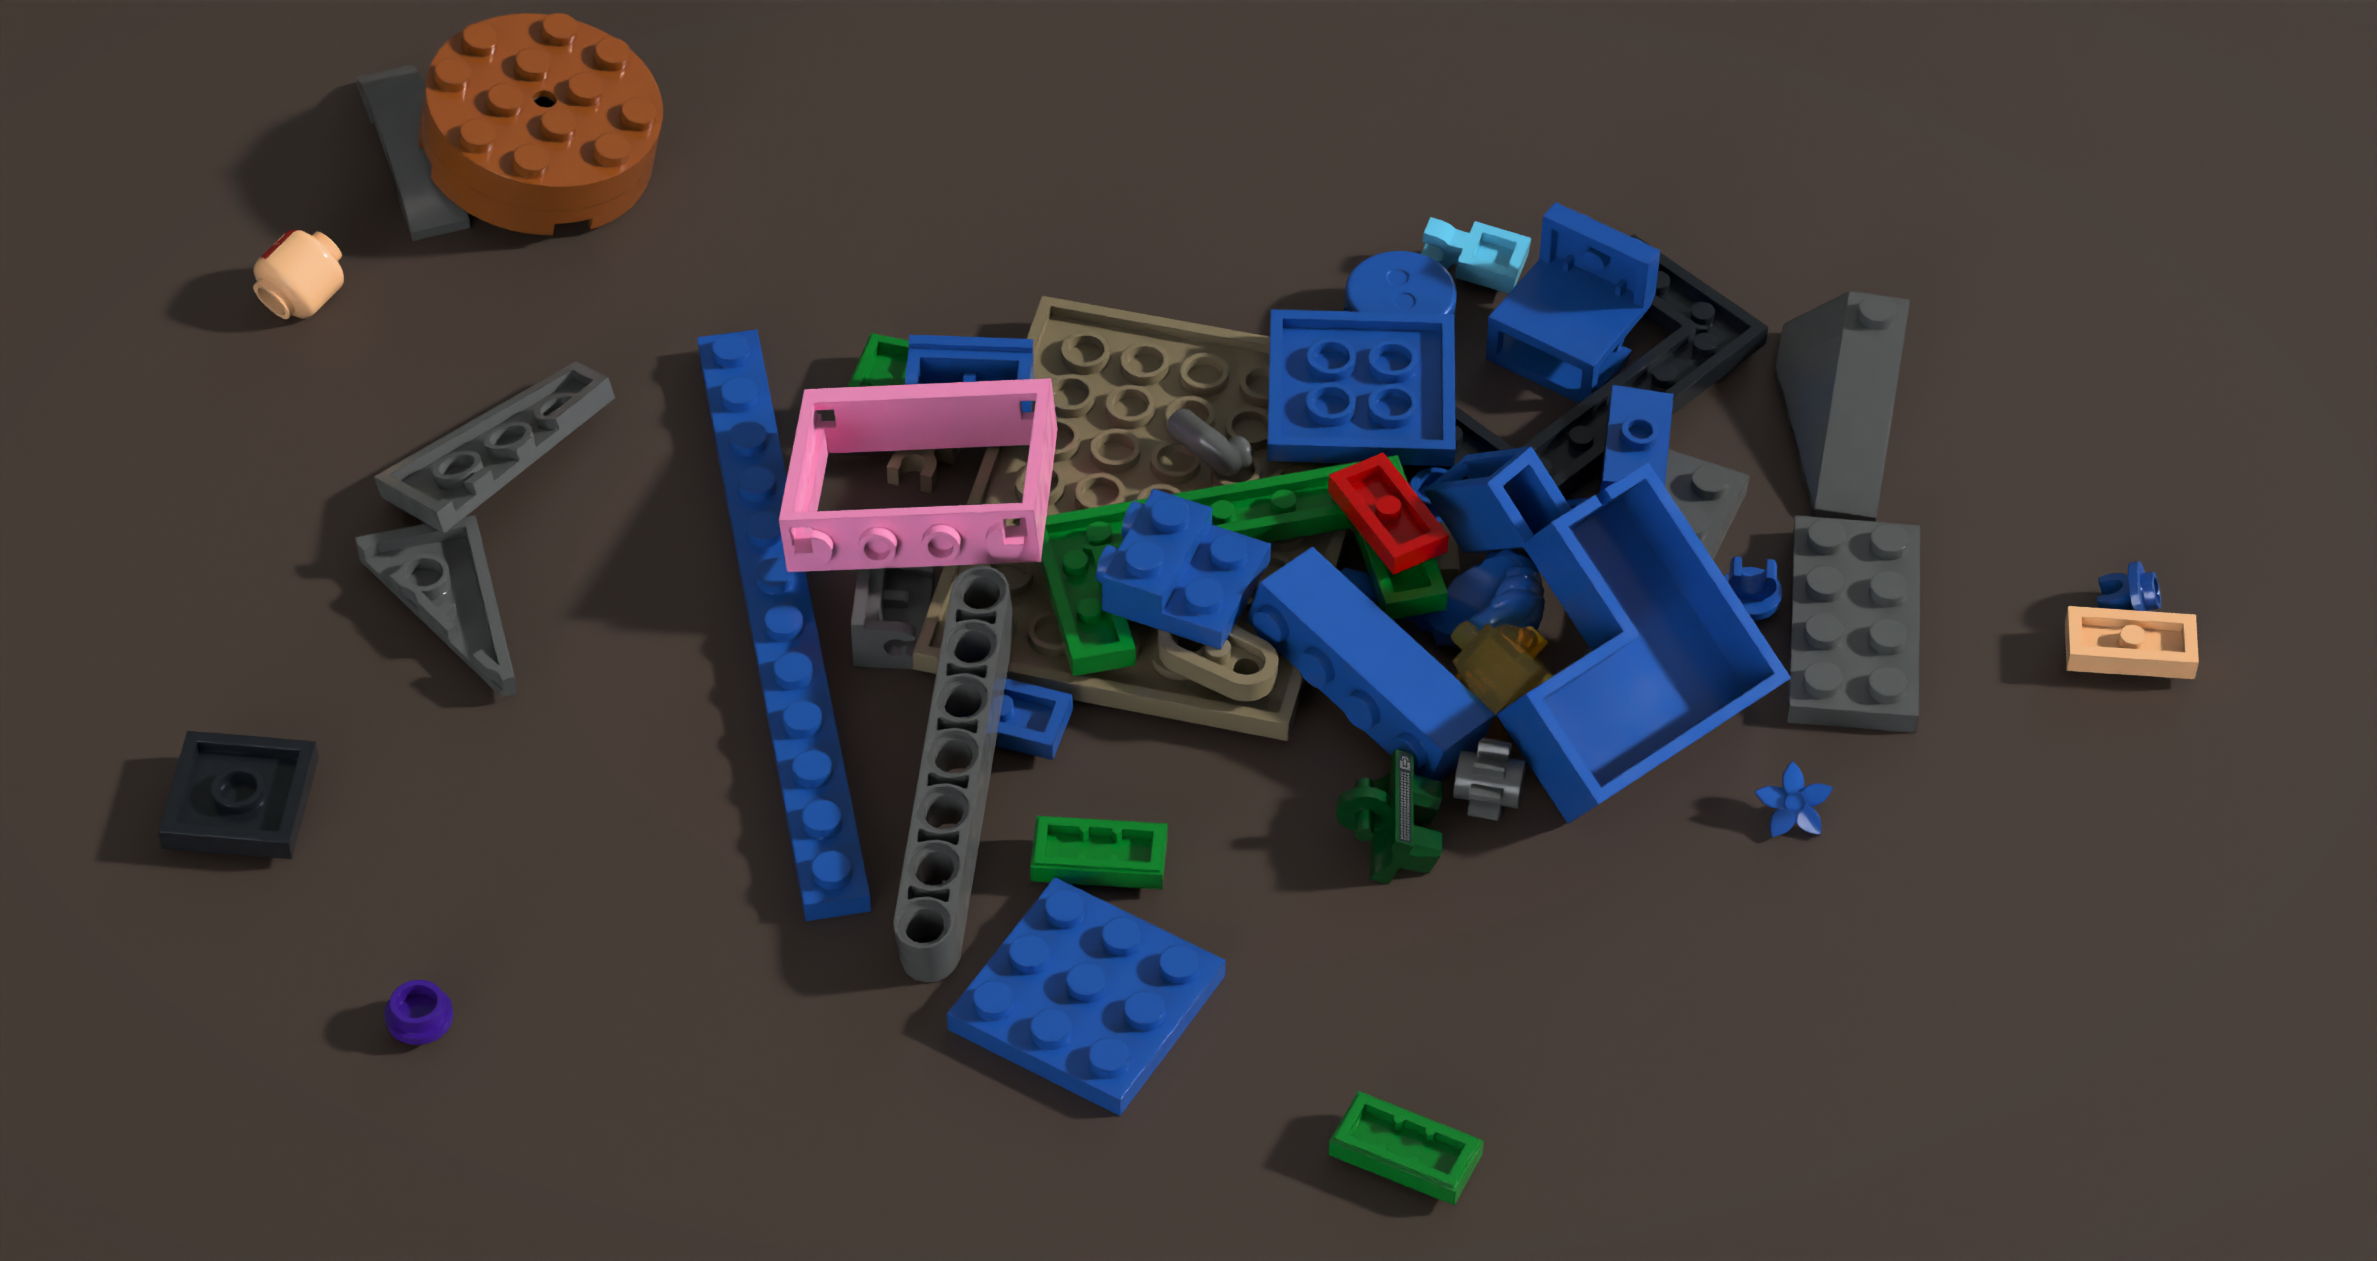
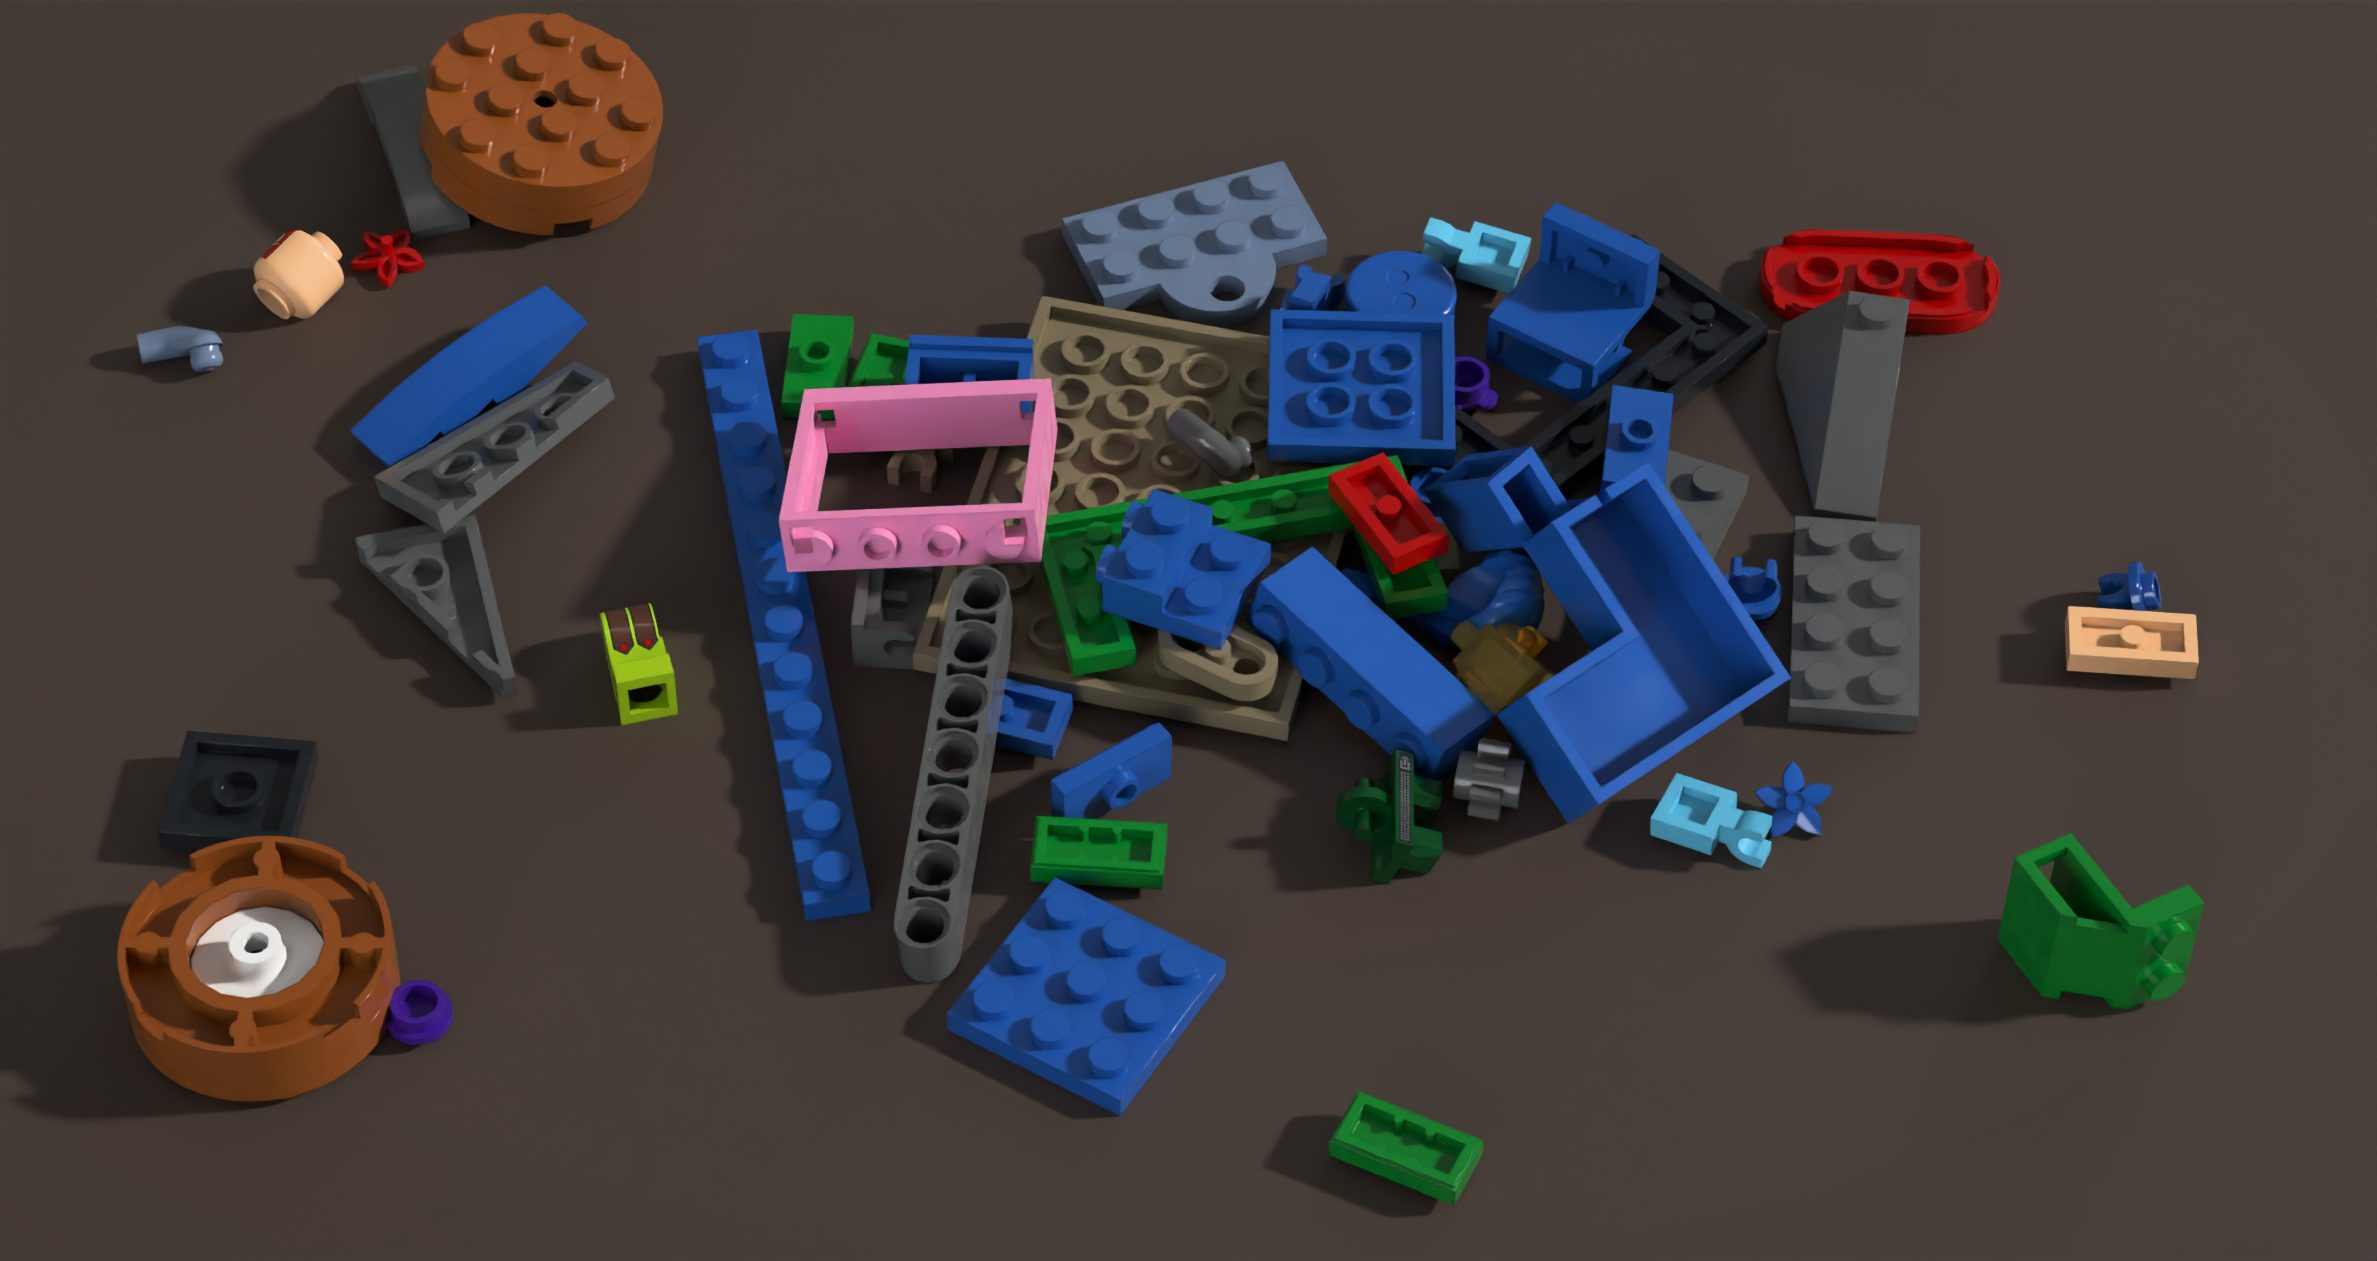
(178, 341): none -> sand blue arm
(259, 969): none -> dark orange piece
(388, 255): none -> red plant
(463, 378): none -> blue slope
(638, 660): none -> lime leg
(816, 358): none -> green plate
(1114, 775): none -> blue plate
(1198, 244): none -> sand blue plate
(1314, 291): none -> blue plate
(1472, 385): none -> dark purple plate
(1705, 814): none -> medium azure plate
(1939, 273): none -> red tile
(2086, 936): none -> green piece

